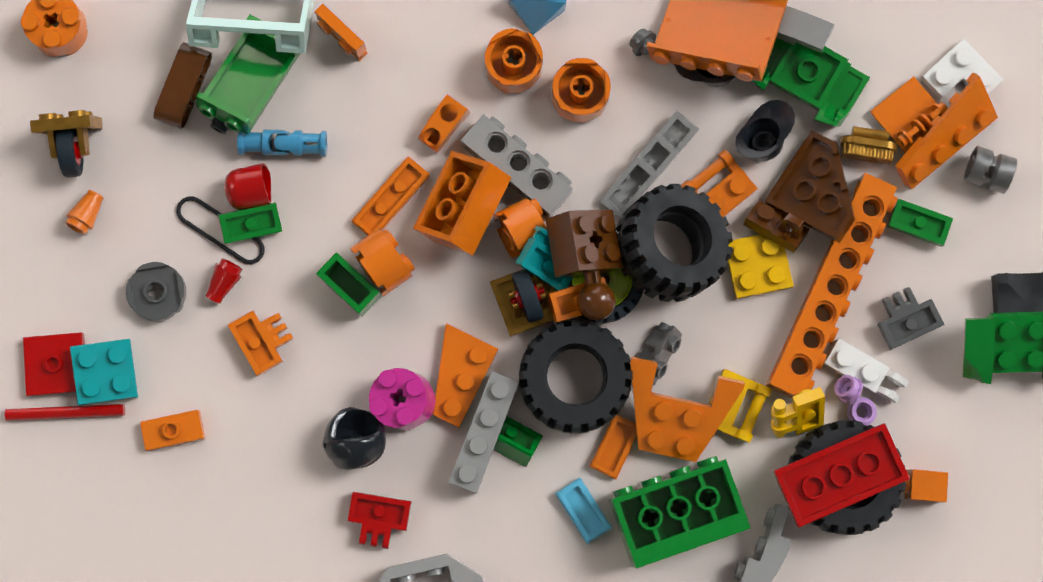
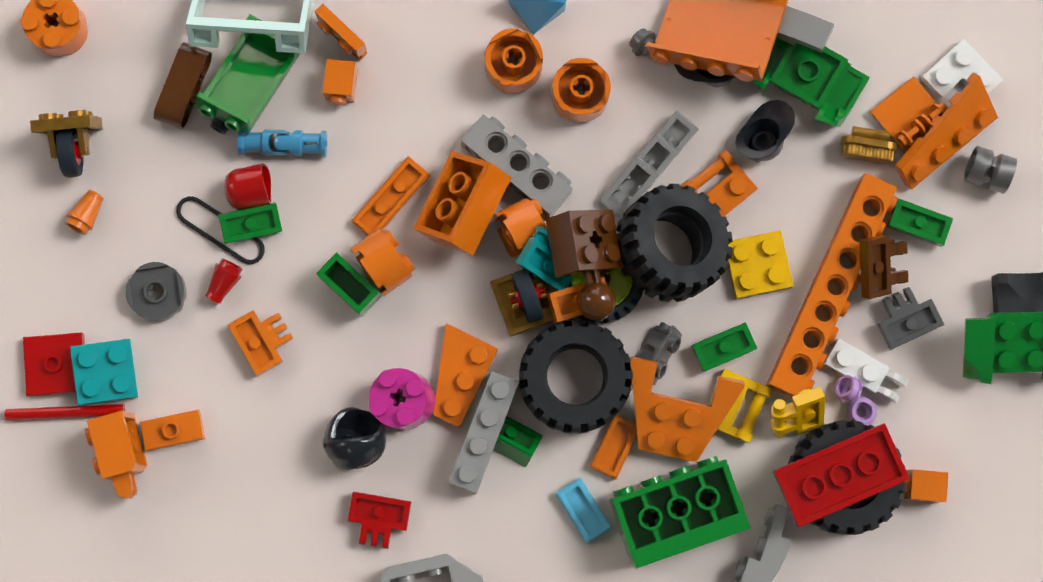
(117, 450): none -> orange hinge
(340, 81): none -> orange brick
(443, 123): orange leg -> none
(724, 347): none -> green plate
(773, 224): reddish brown hinge -> none
(815, 188): reddish brown plate -> none
(876, 266): none -> reddish brown plate

